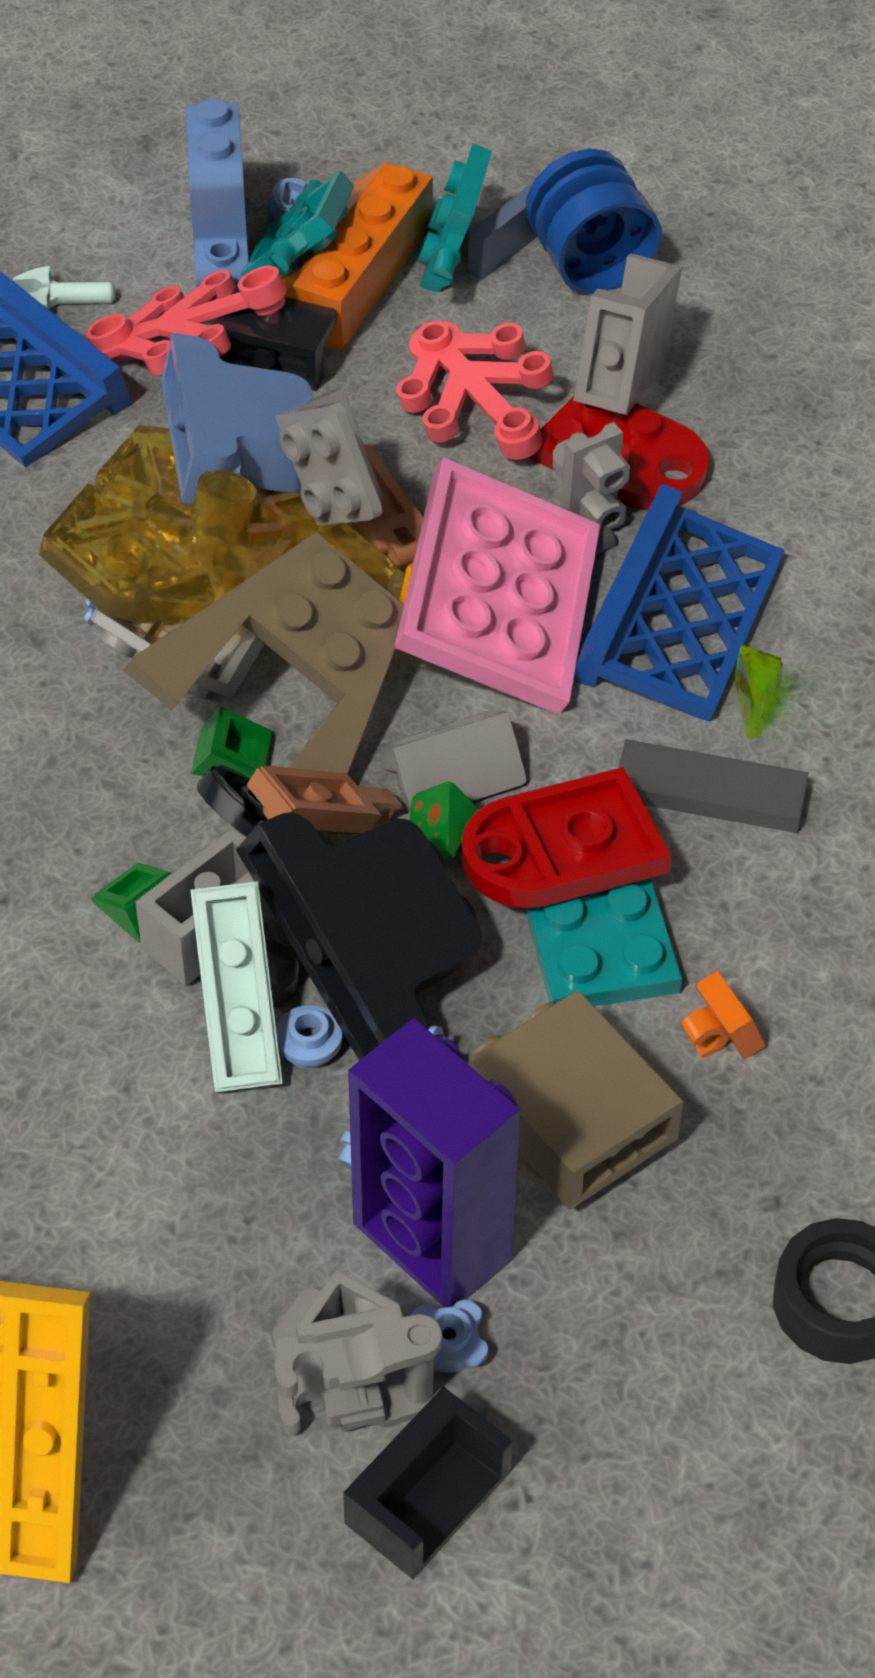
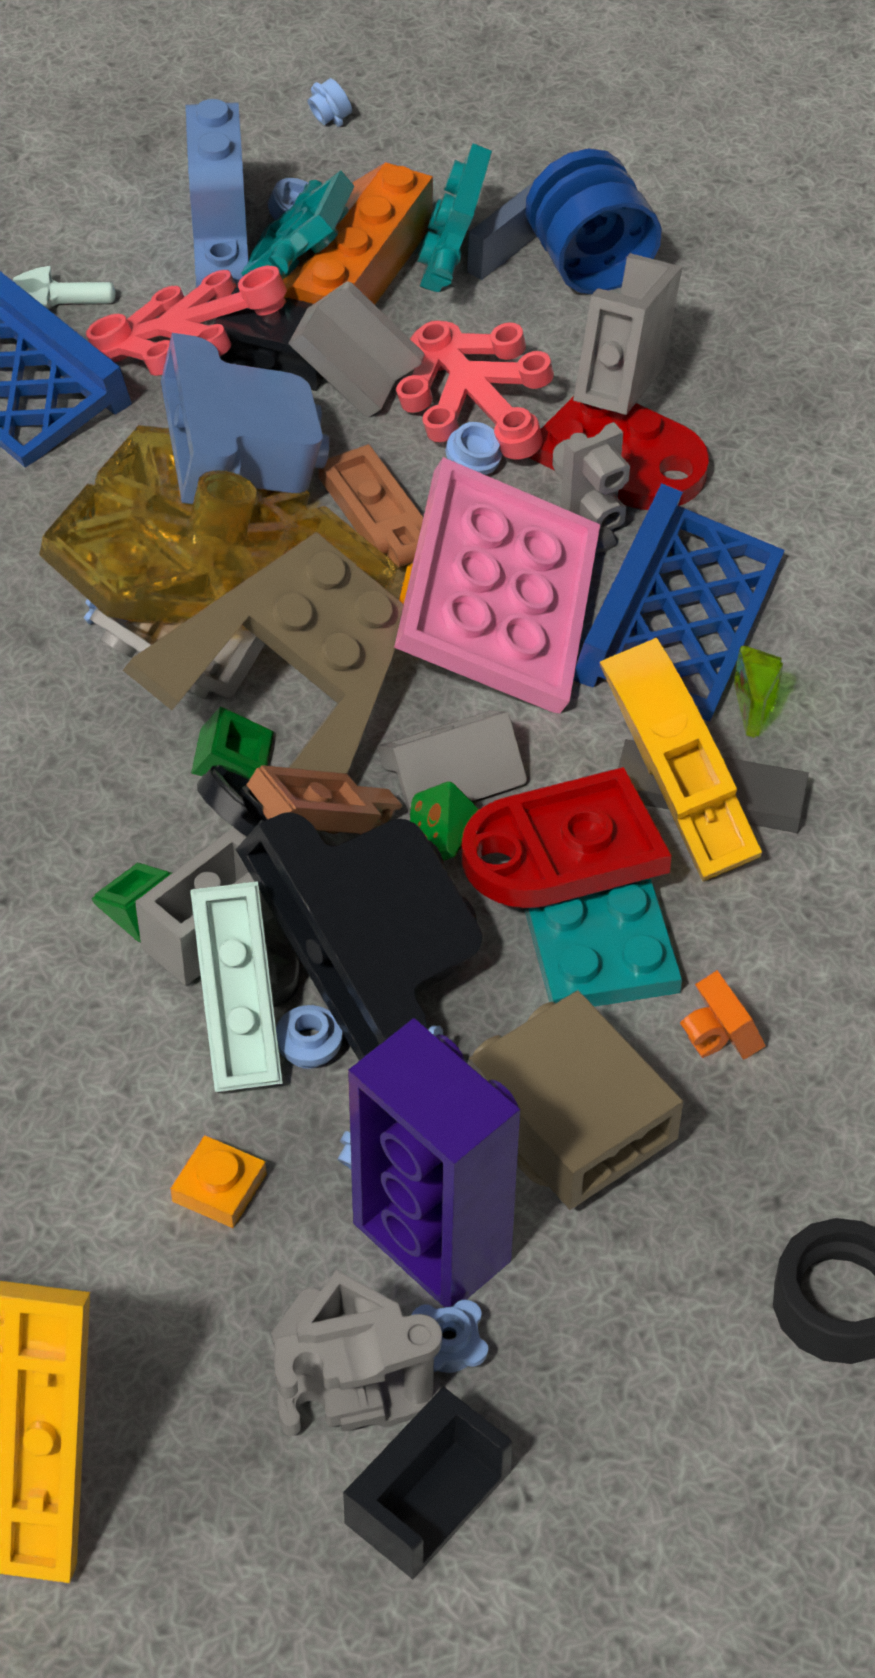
(218, 1181): none -> light orange plate
(329, 102): none -> light blue plate
(330, 460): light grey bracket -> none
(355, 347): none -> light grey panel
(474, 447): none -> light blue plate
(681, 758): none -> yellow slope

